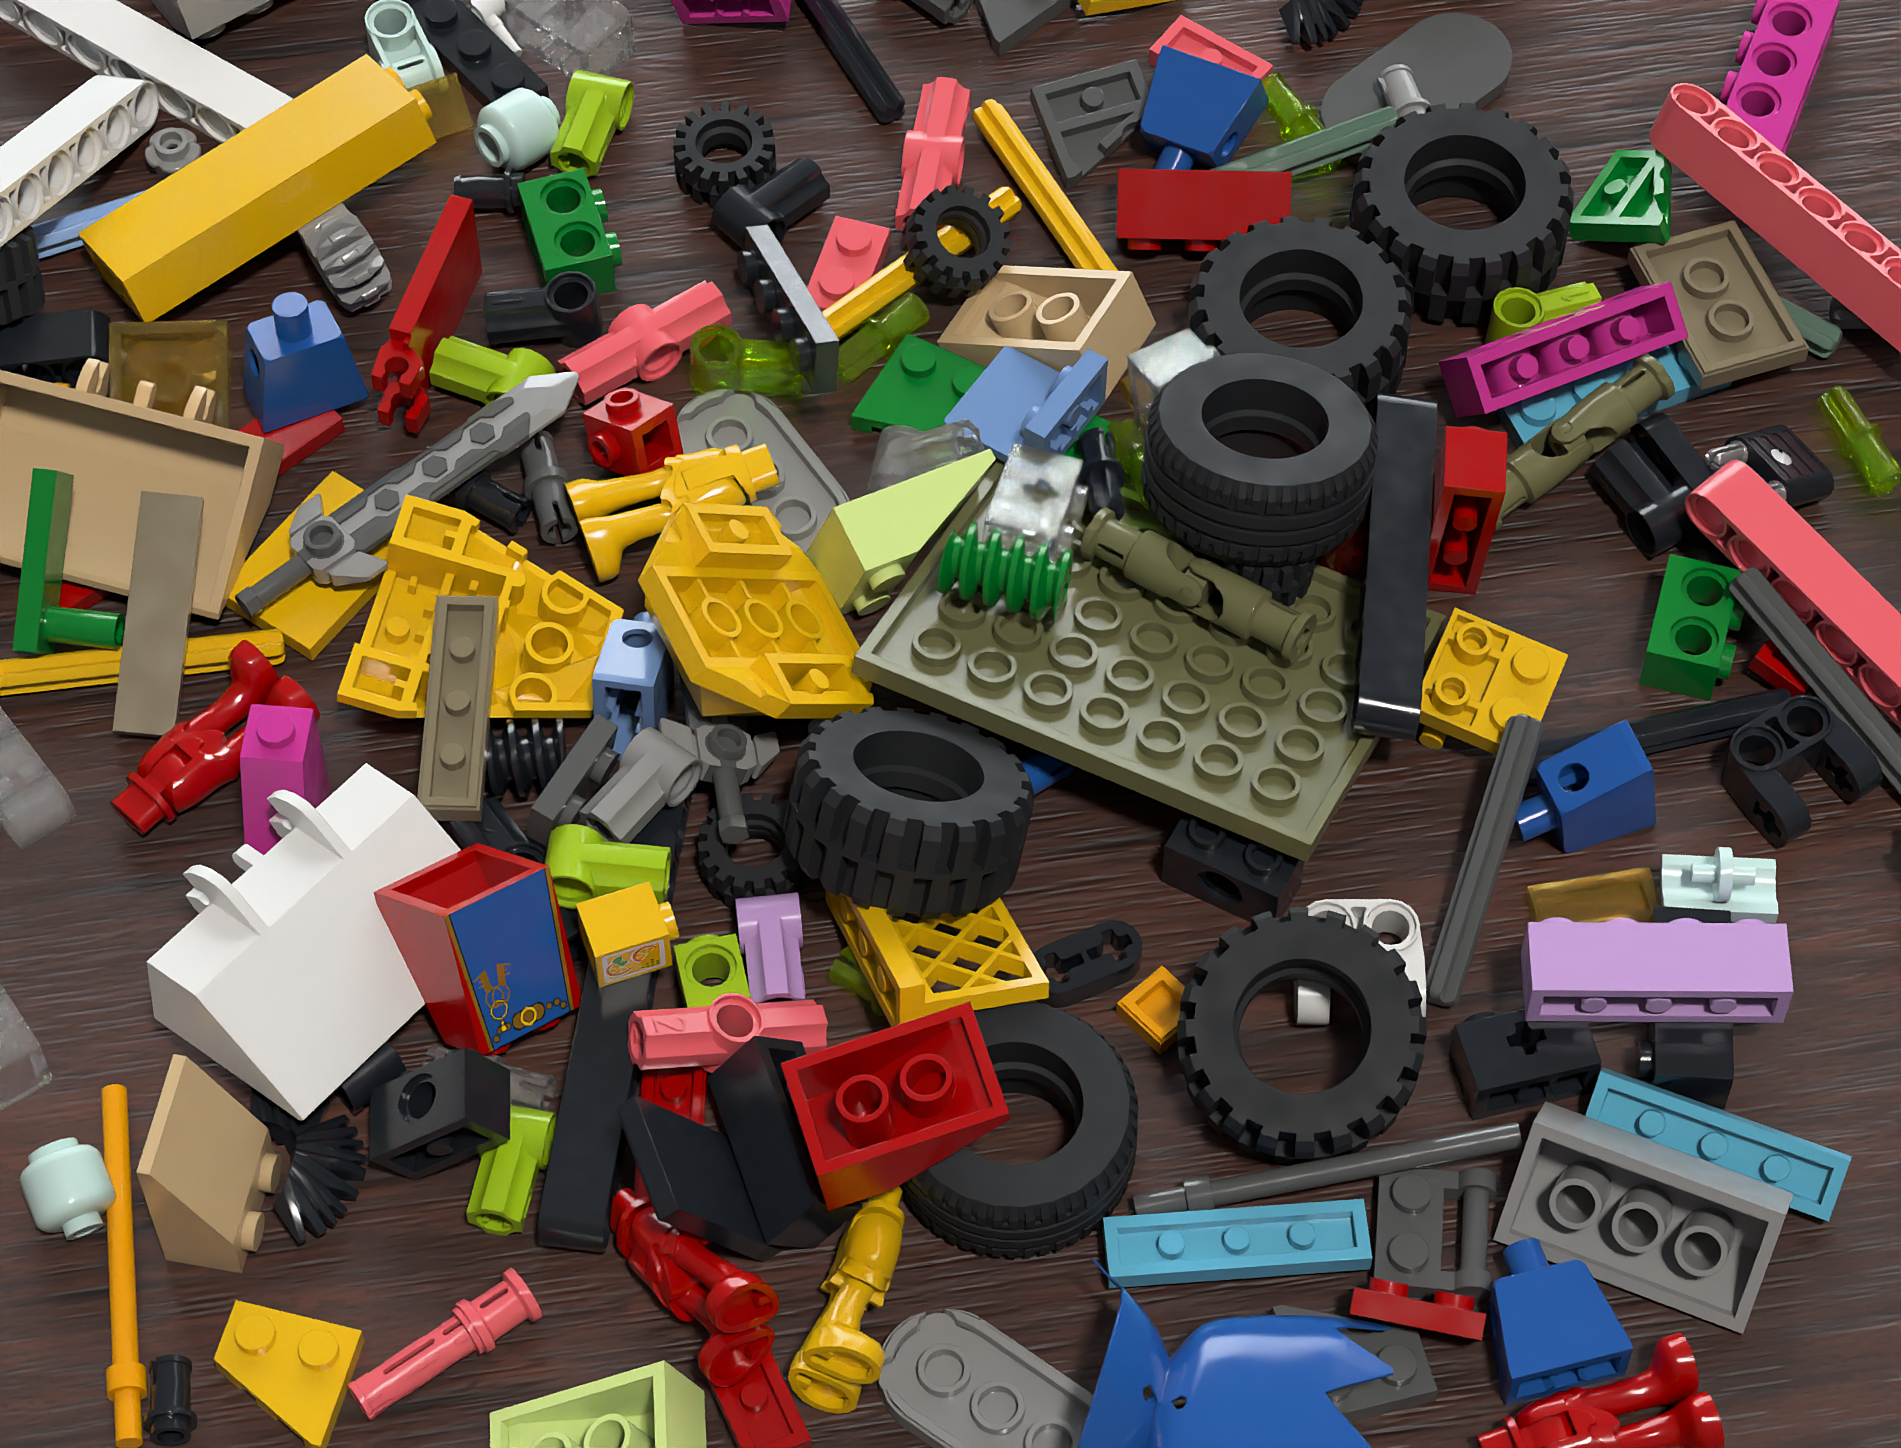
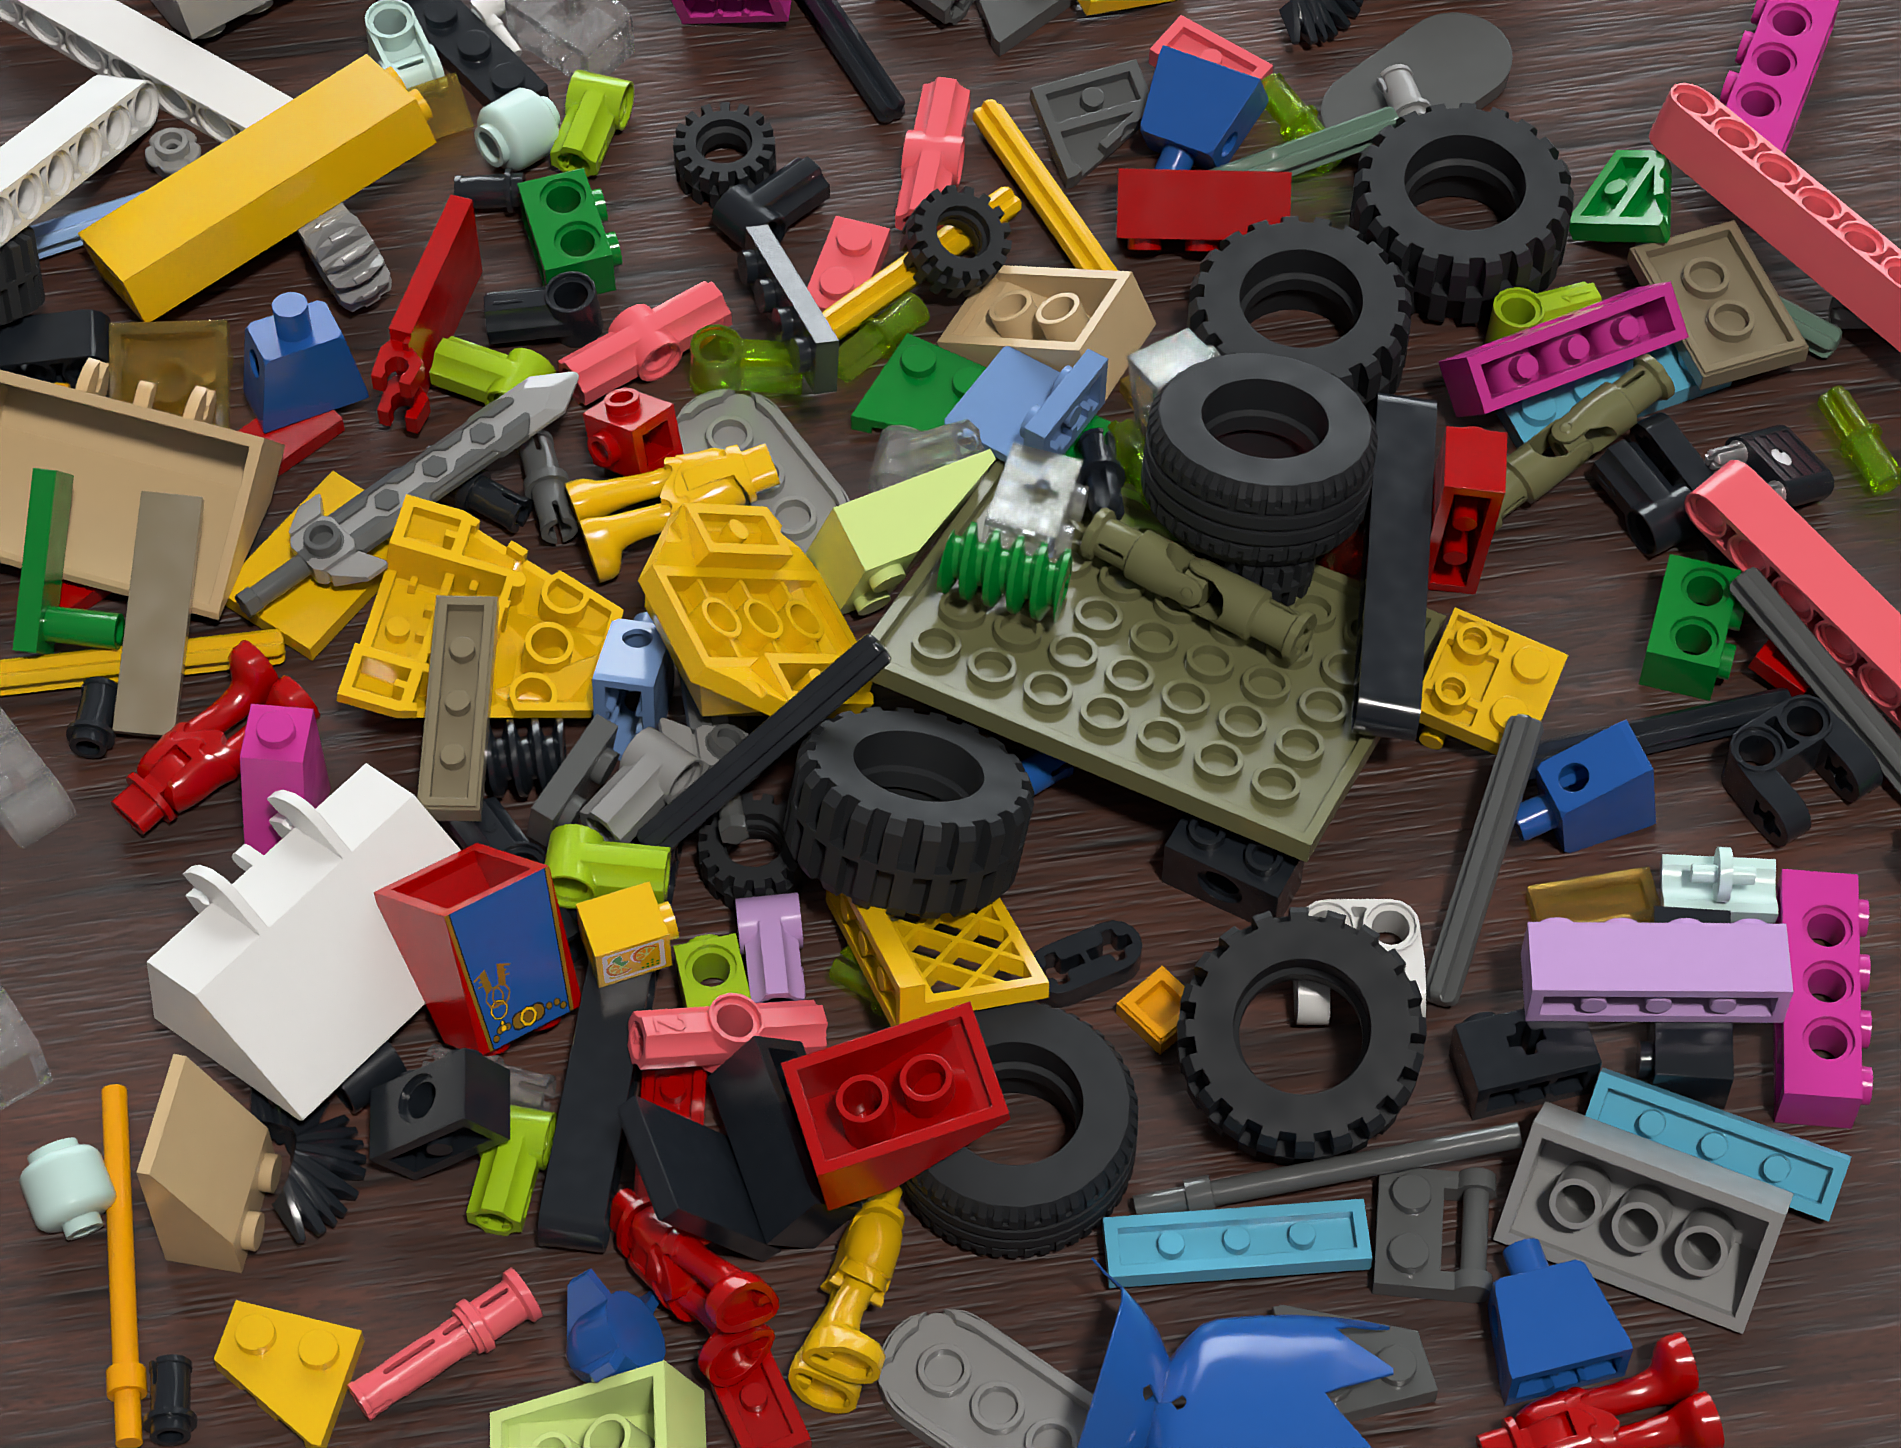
(91, 731): none -> black pin
(610, 1330): none -> blue piece
(766, 744): none -> black axle
(1447, 1314): red plate -> none
(1805, 1085): none -> dark pink brick

